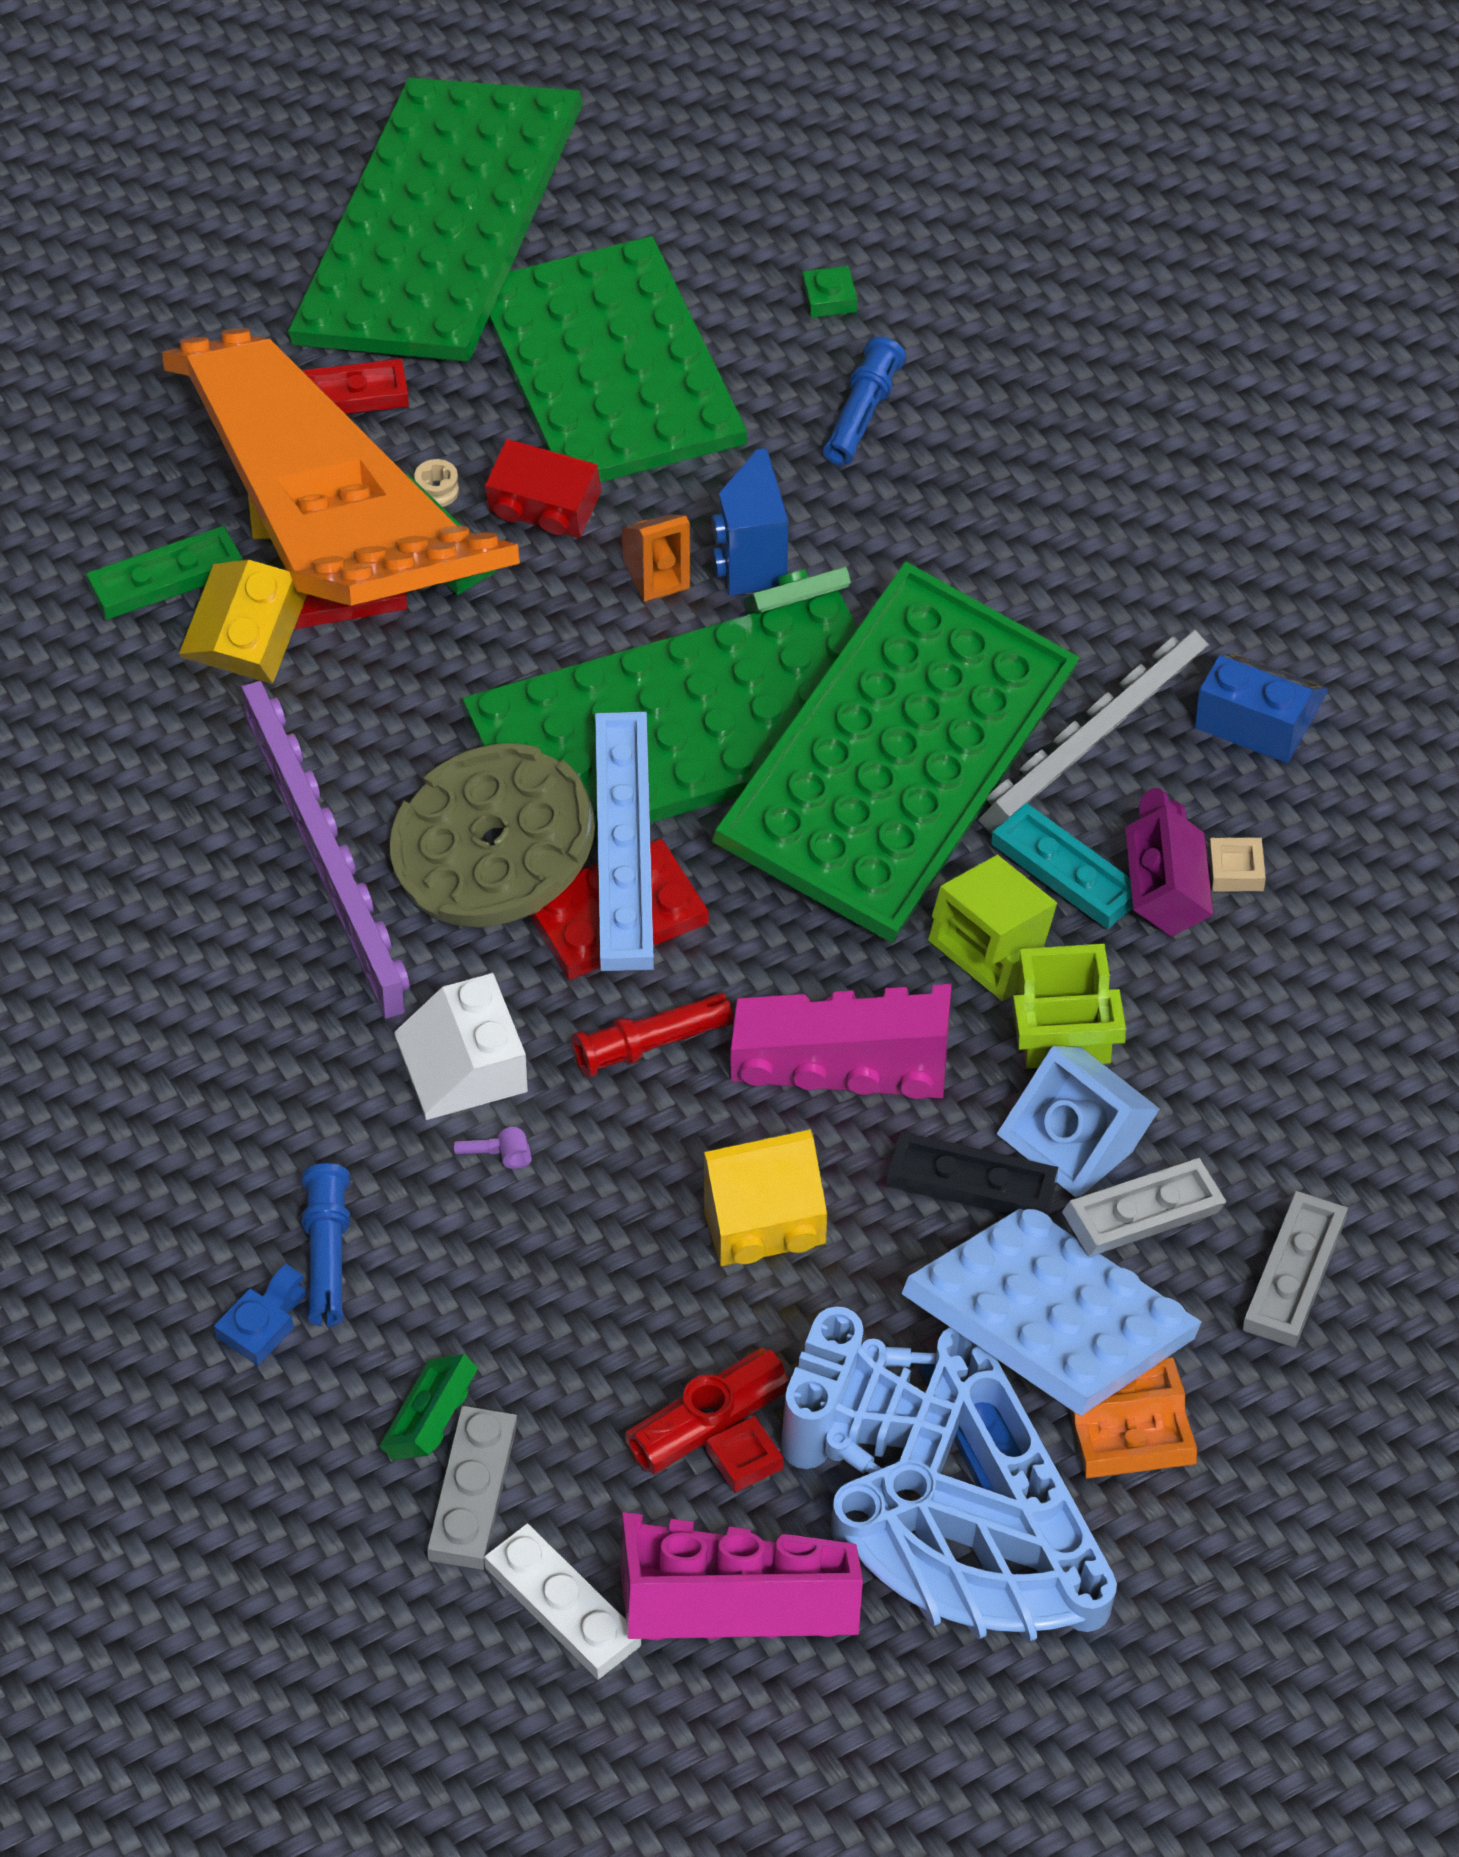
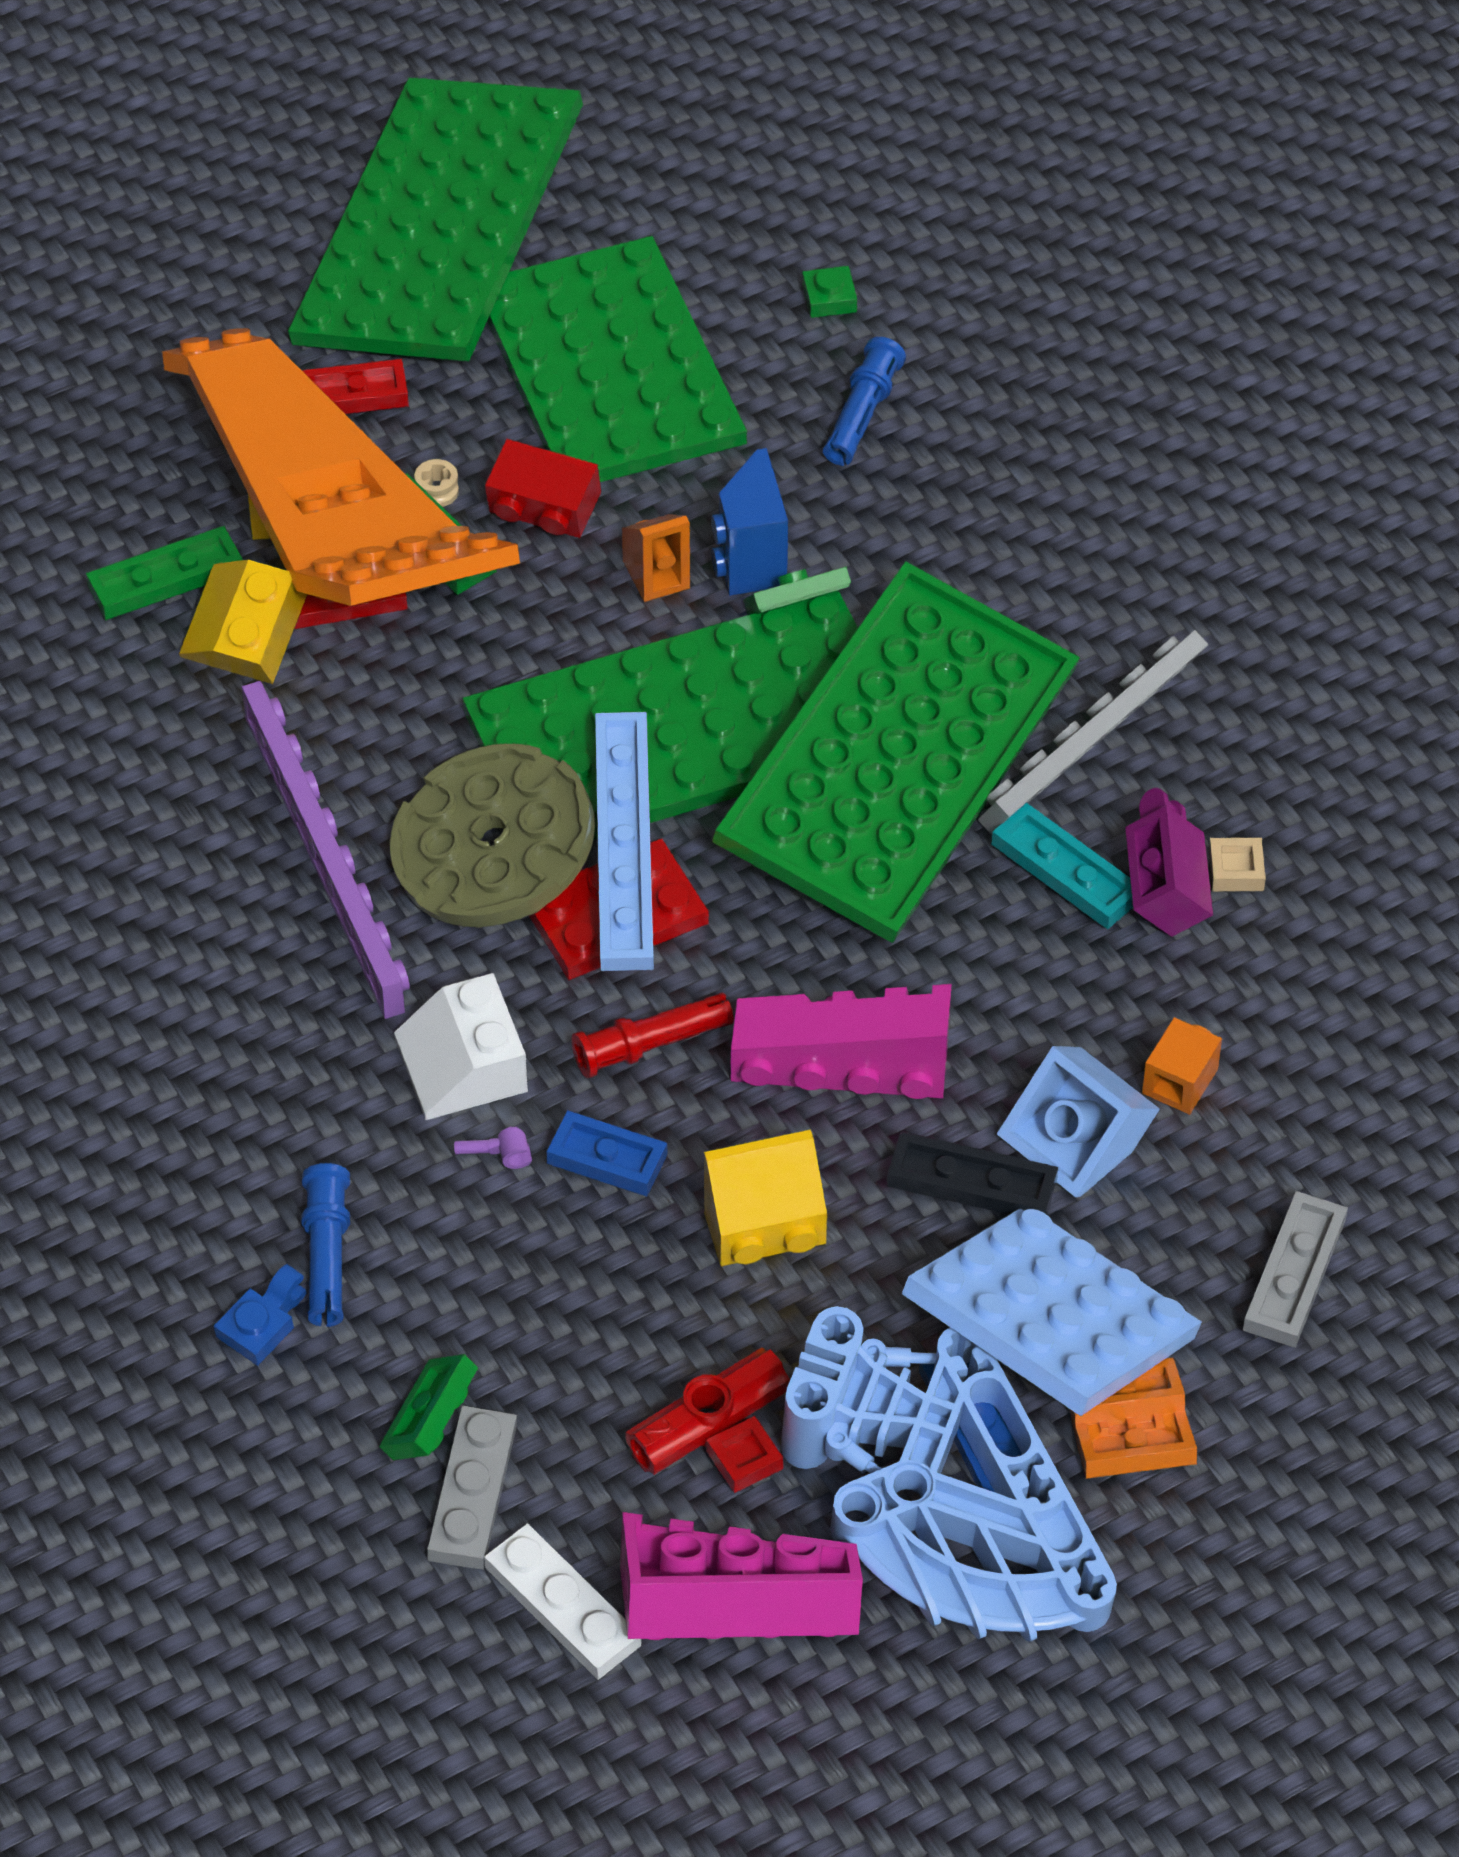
(607, 1153): none -> blue plate
(988, 919): lime plate -> none
(1066, 1002): lime plate -> none
(1144, 1207): light grey plate -> none
(1182, 1065): none -> orange brick
(1257, 706): blue slope -> none

